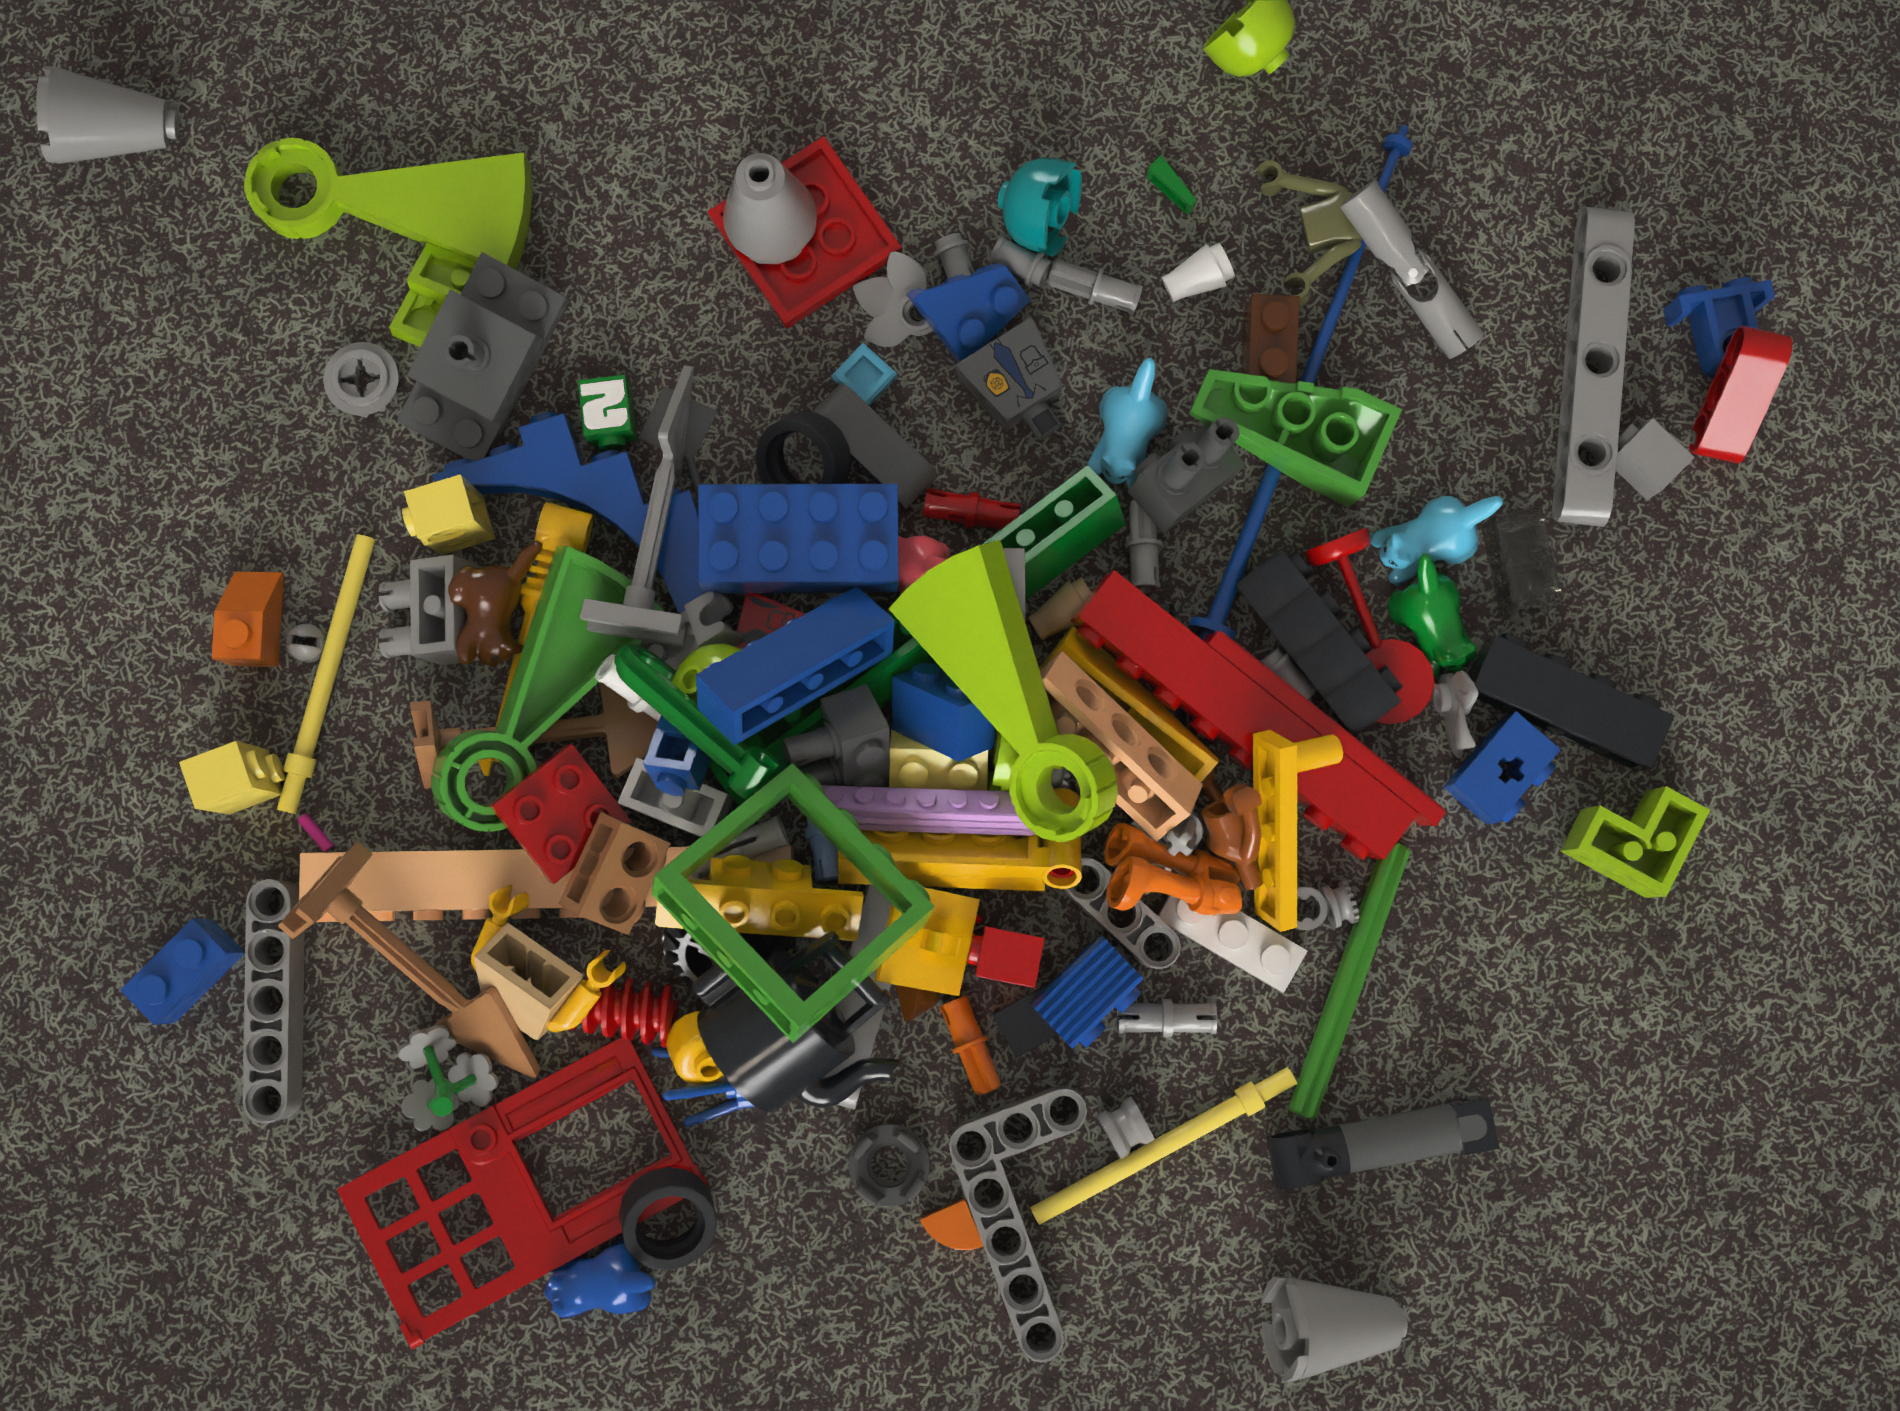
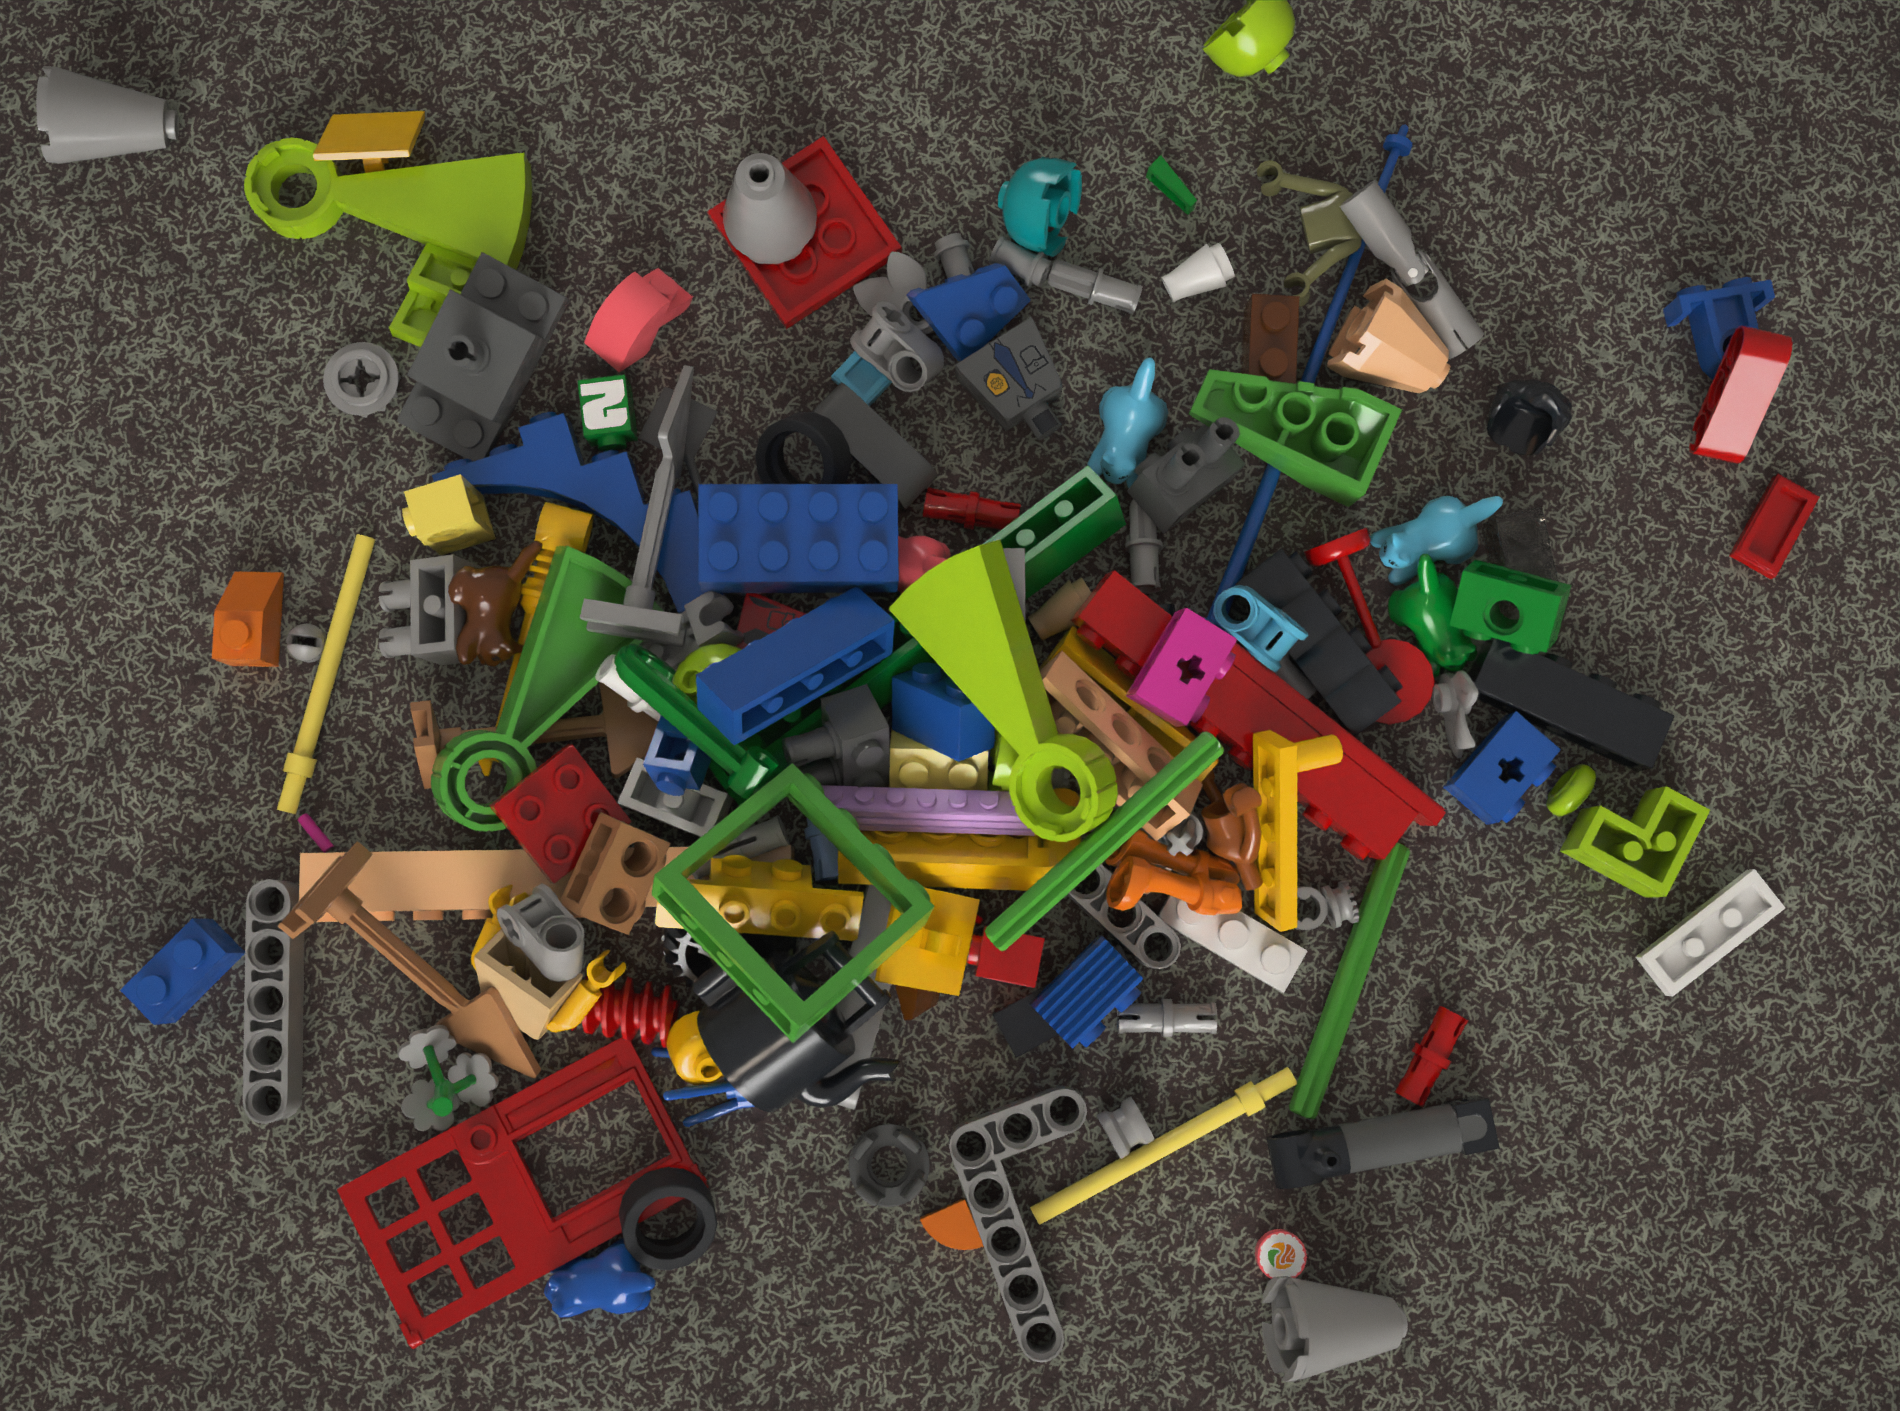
(232, 777): light yellow brick -> none
(370, 137): none -> yellow piece
(541, 927): none -> light grey piece
(632, 316): none -> coral brick
(894, 345): none -> light grey piece
(970, 1045): orange axle -> none
(1104, 840): none -> bright green axle
(1158, 683): none -> dark pink brick
(1260, 627): none -> medium azure piece
(1280, 1254): none -> tile
(1393, 342): none -> light nougat cone
(1431, 1056): none -> red pin
(1528, 415): none -> black hair
(1538, 599): none -> green brick
(1571, 790): none -> lime piece
(1592, 400): light grey beam -> none
(1650, 457): light grey brick -> none
(1710, 932): none -> white plate
(1774, 526): none -> red tile

